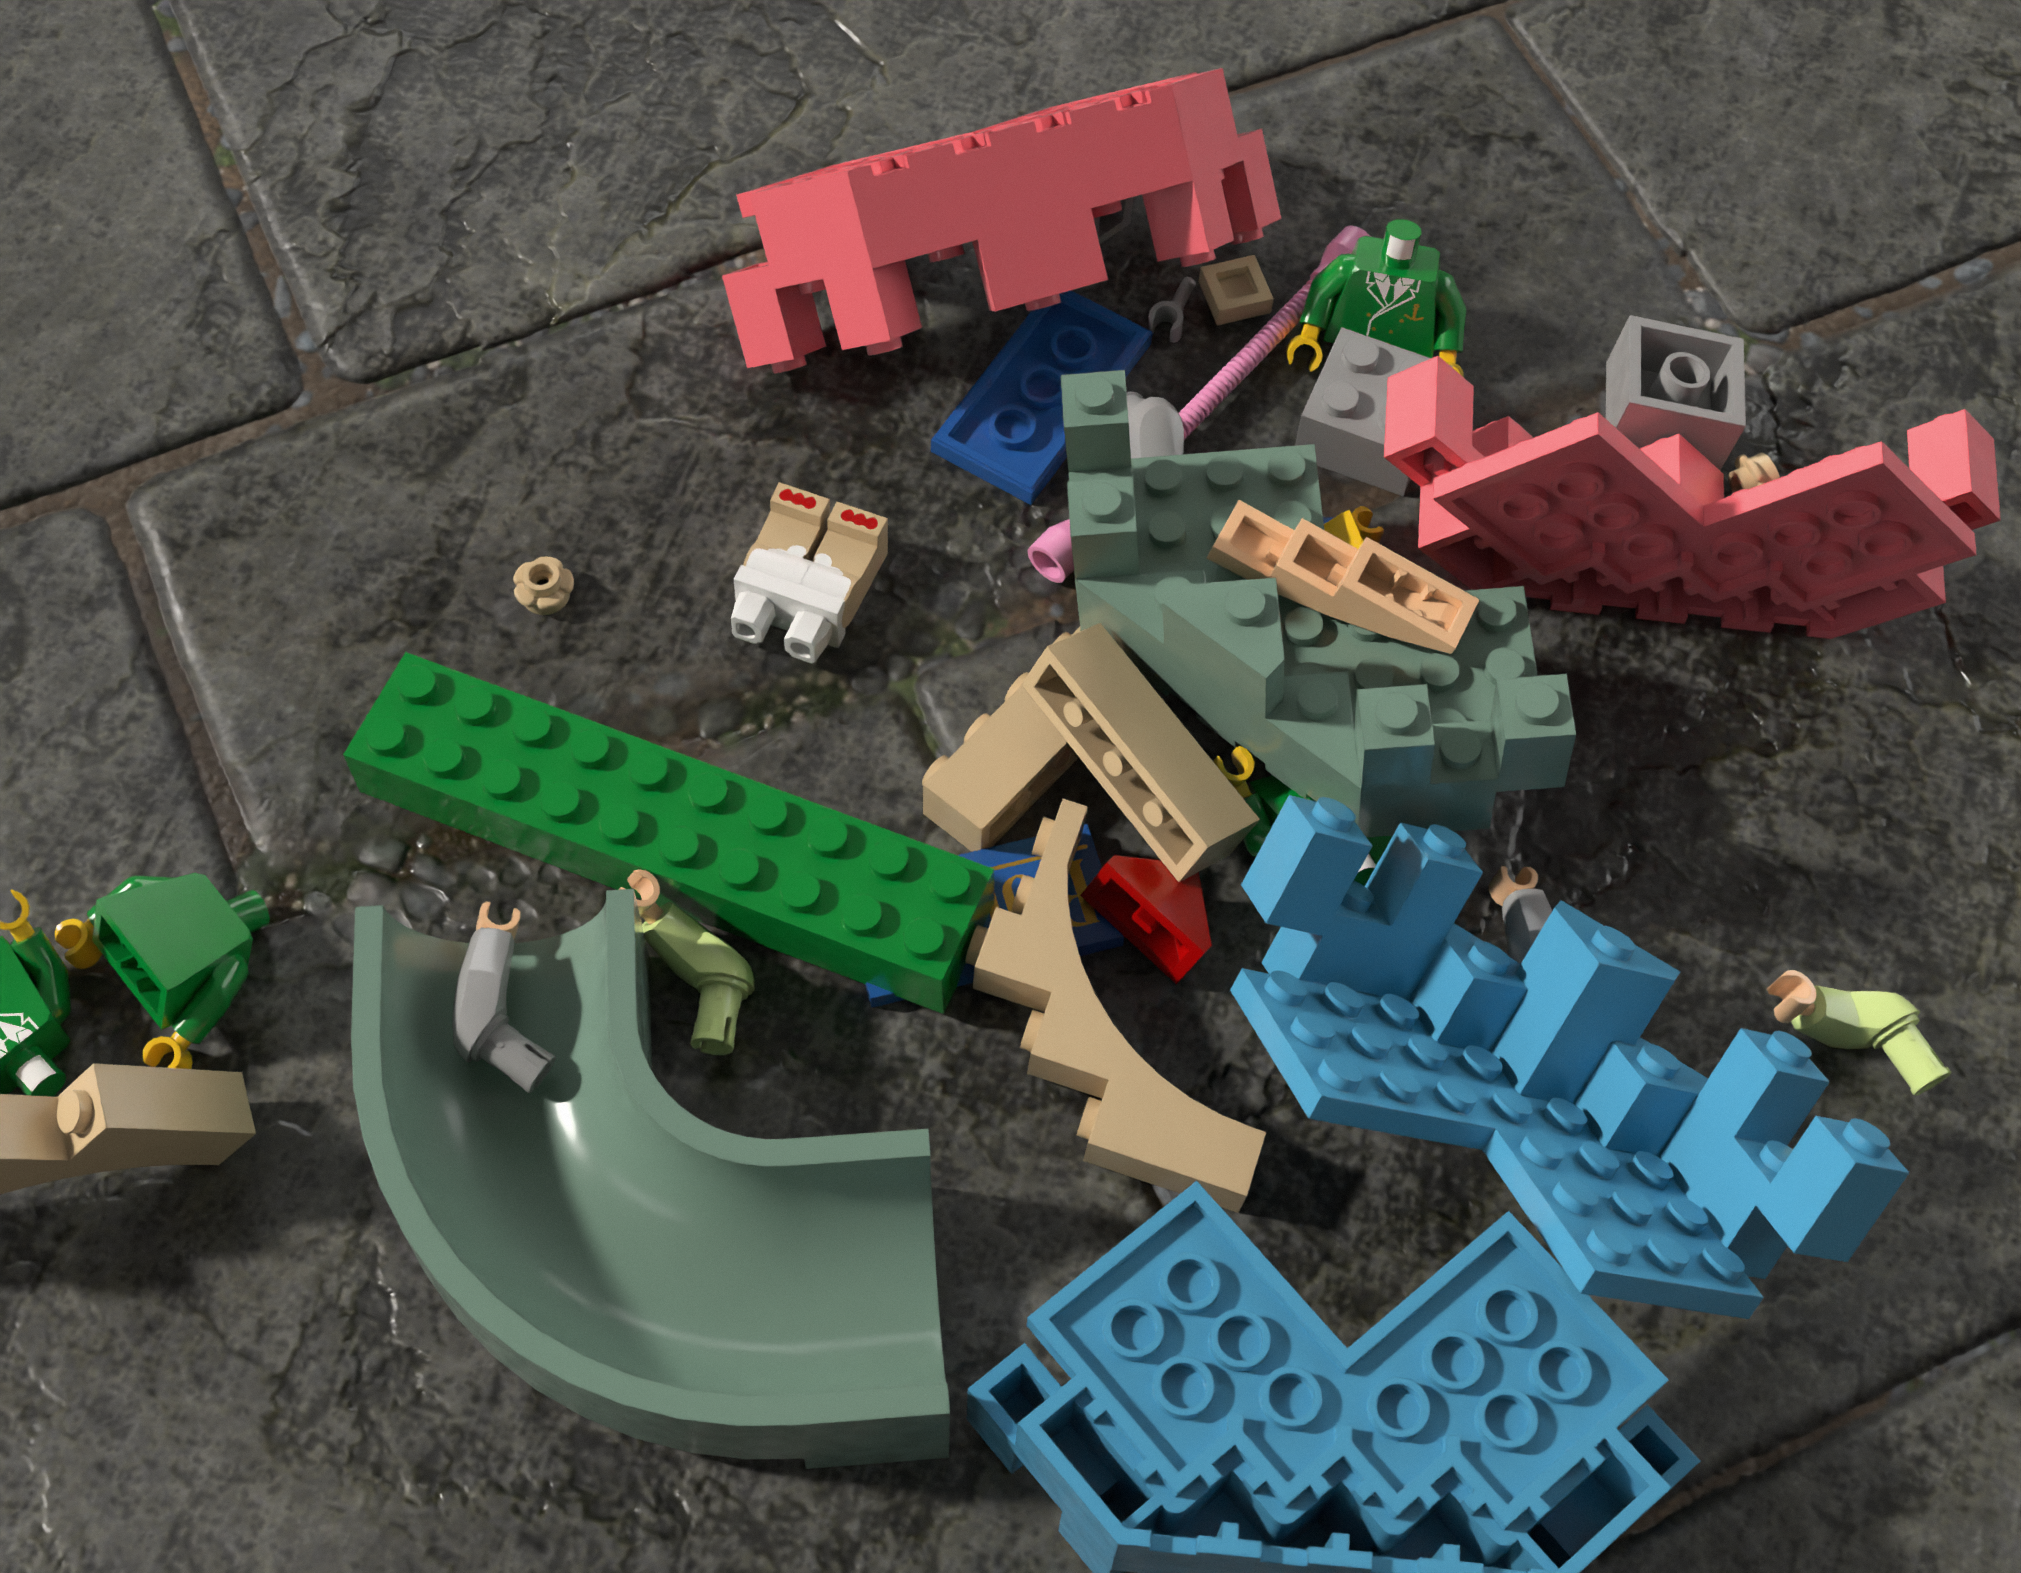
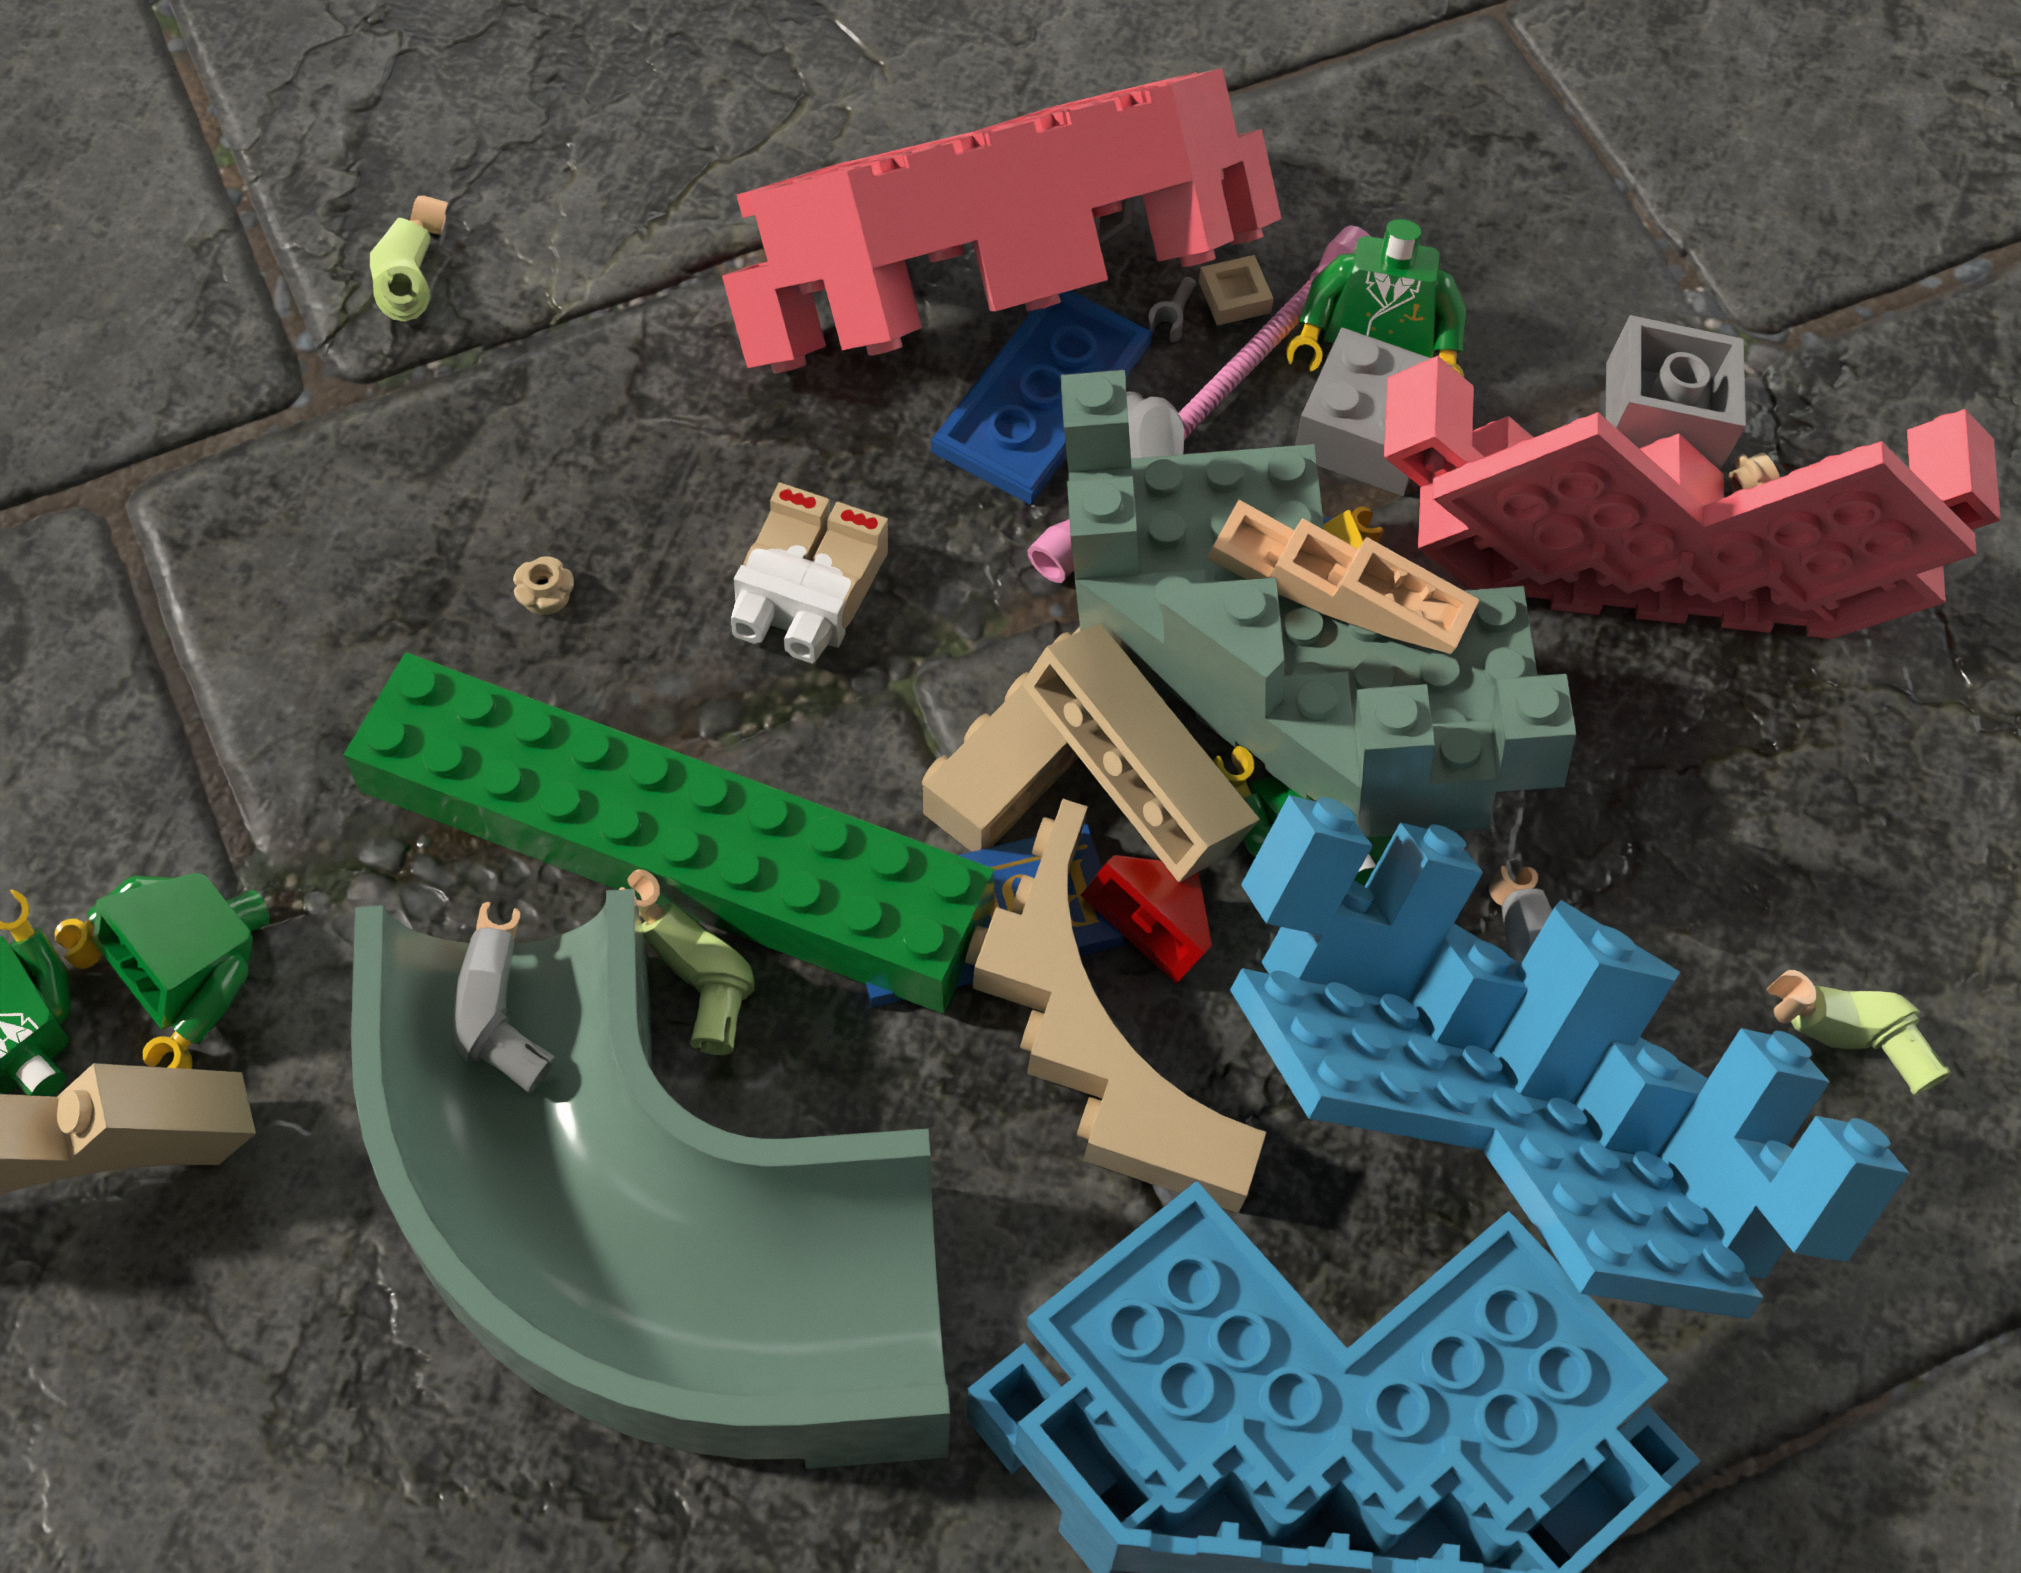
(396, 260): none -> yellowish green arm

